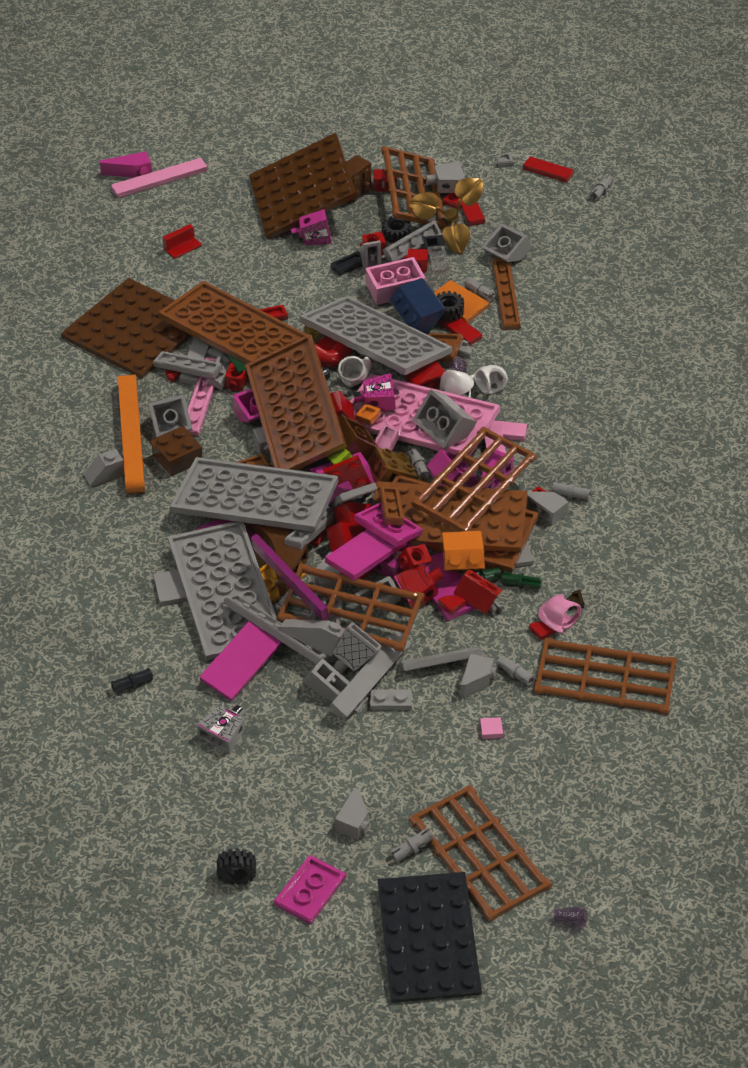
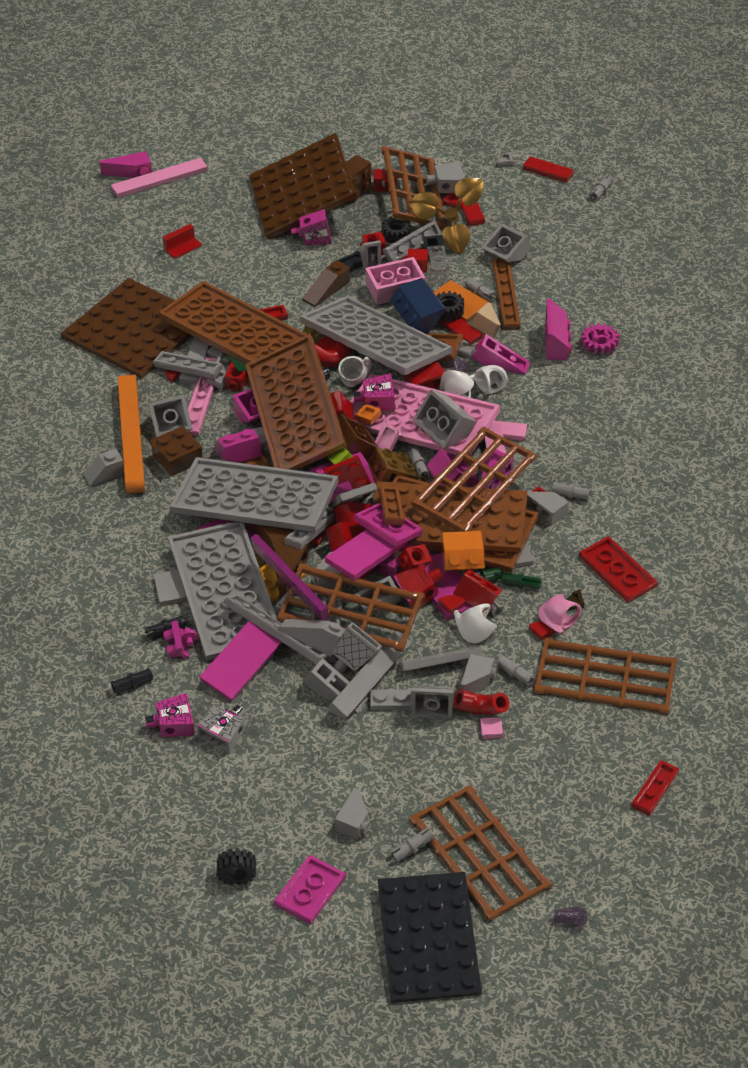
(165, 625): none -> black pin
(172, 717): none -> dark pink torso
(181, 638): none -> dark pink hips
(239, 446): none -> dark pink slope
(329, 282): none -> reddish brown slope
(431, 701): none -> light grey slope
(473, 623): none -> white piece
(480, 703): none -> red cylinder
(486, 321): none -> tan slope
(492, 352): none -> dark pink slope
(557, 332): none -> dark pink slope
(600, 338): none -> dark pink gear
(618, 569): none -> red tile
(655, 787): none -> red tile

